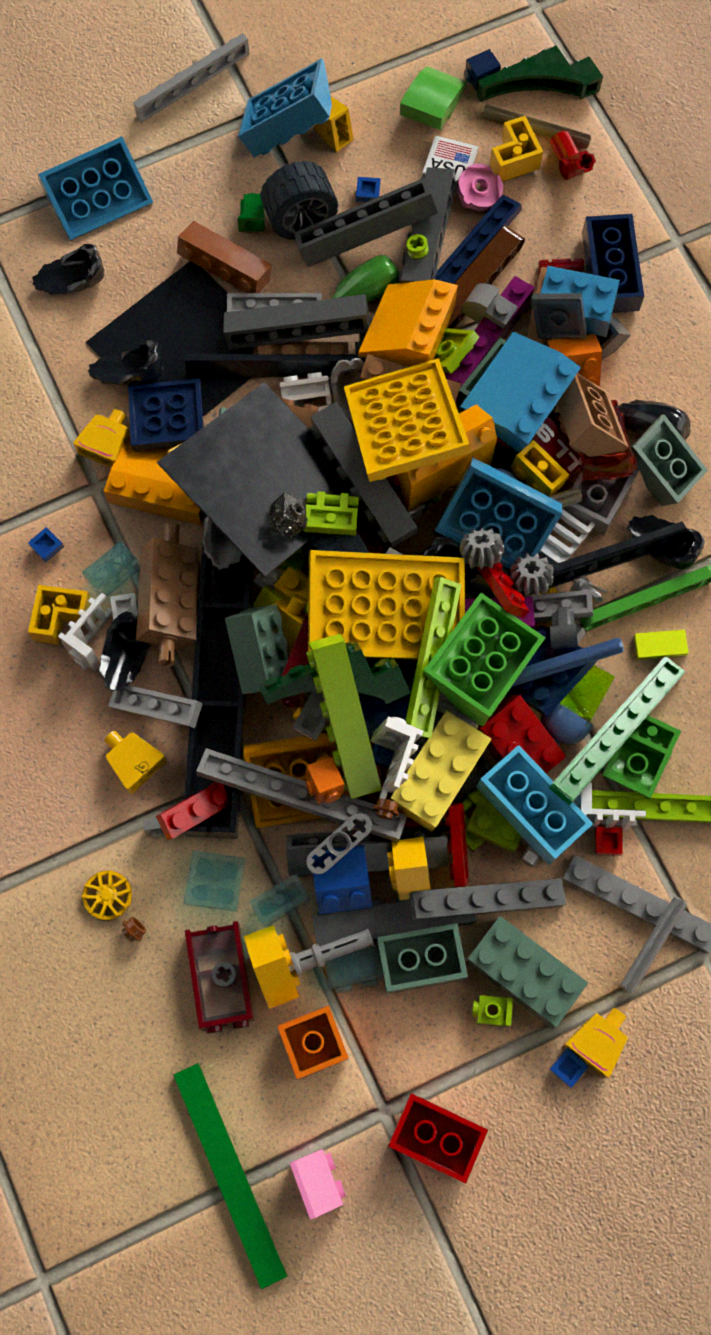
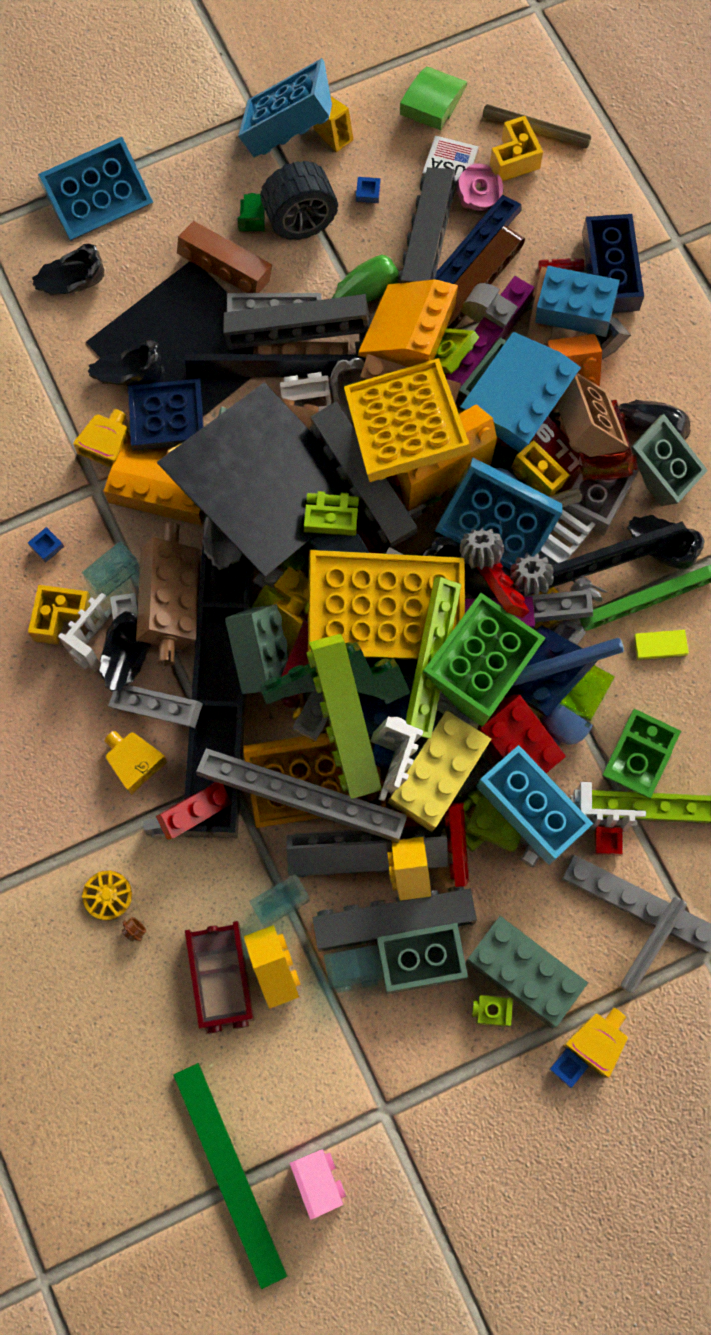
(191, 78): light grey plate -> none
(214, 881): clear light blue plate -> none
(227, 966): dark grey bush -> none
(288, 515): clear smoke brick -> none
(313, 1042): orange brick -> none
(320, 954): light grey pin -> none
(324, 781): orange brick -> none
(329, 862): light grey beam -> none
(344, 884): blue slope -> none
(366, 222): dark grey brick -> none
(386, 809): dark orange plate -> none
(415, 241): lime bush -> none
(438, 1138): red brick -> none
(480, 66): dark blue brick -> none
(487, 899): dark grey plate -> none
(543, 72): dark green arch -> none
(559, 315): dark grey tile -> none
(563, 629): dark grey piece -> none
(570, 160): red piece -> none
(616, 731): tile -> none

